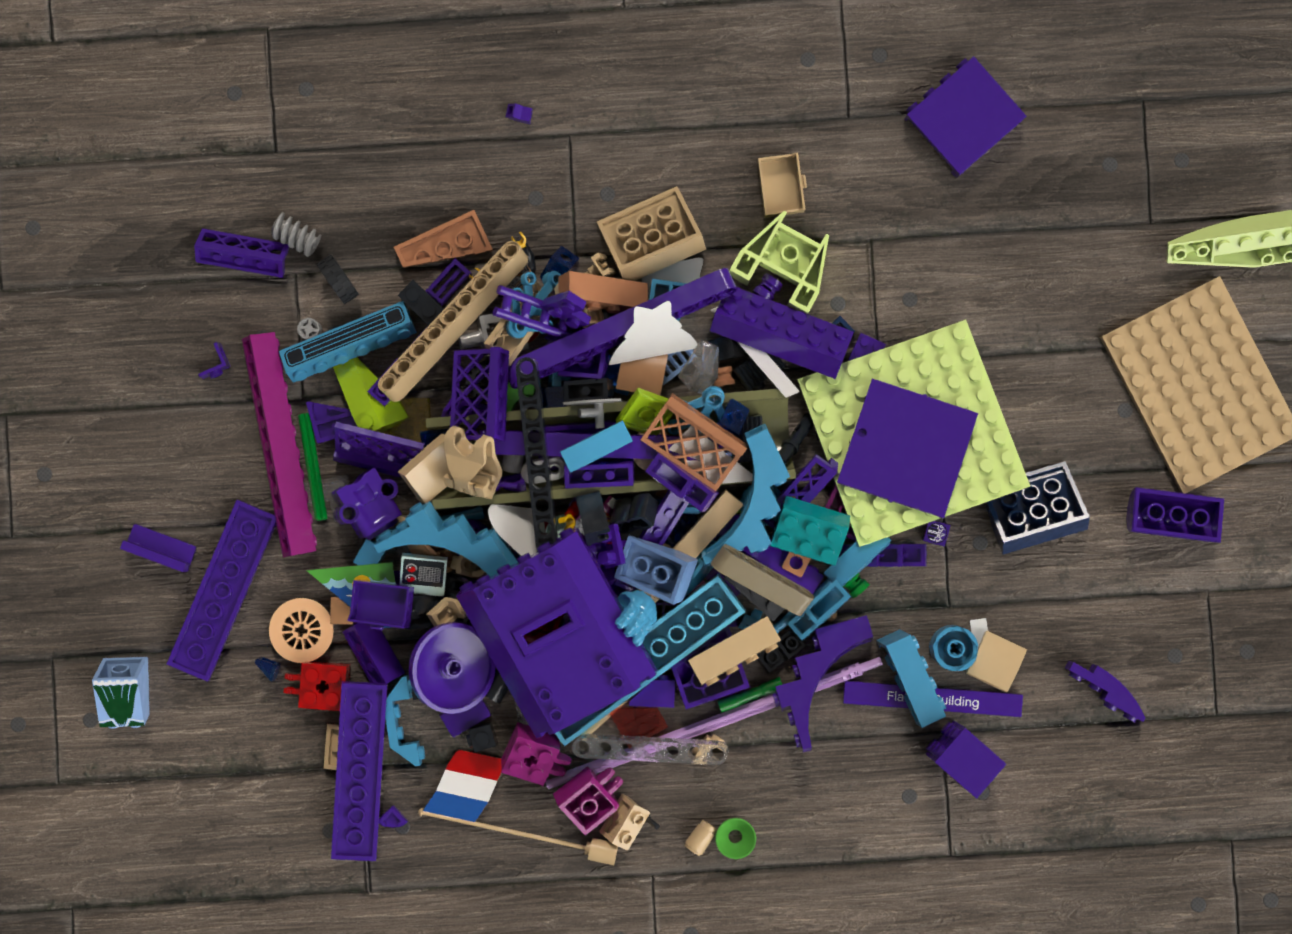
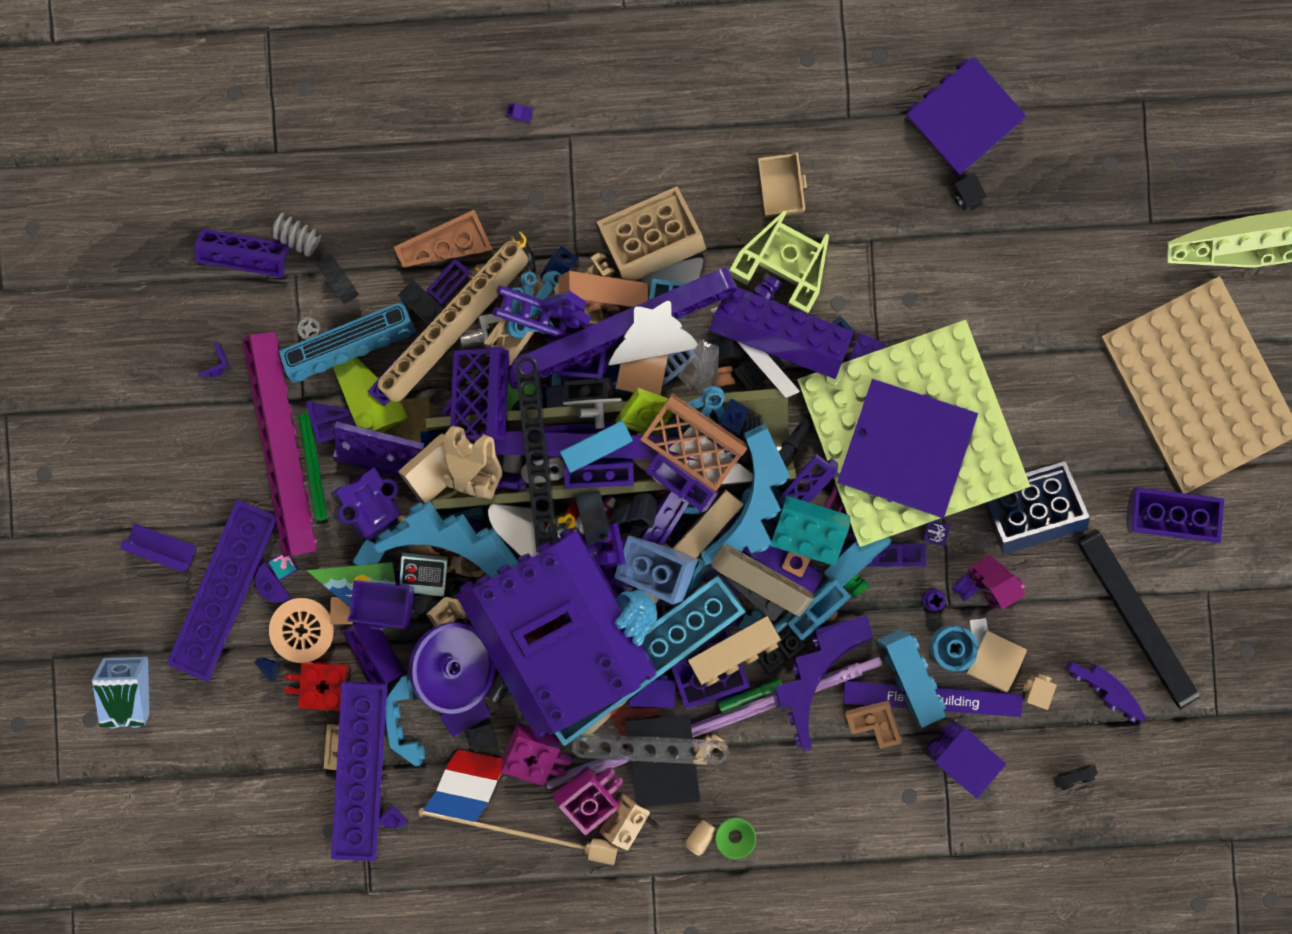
(269, 586): none -> dark purple plate
(283, 567): none -> tile
(662, 781): none -> black sticker
(876, 717): none -> medium nougat plate
(928, 595): none -> dark purple bush
(965, 587): none -> dark purple wheel
(969, 193): none -> black brick
(997, 582): none -> magenta wedge
(1039, 691): none -> tan brick
(1085, 774): none -> black plate
(1138, 619): none -> black beam

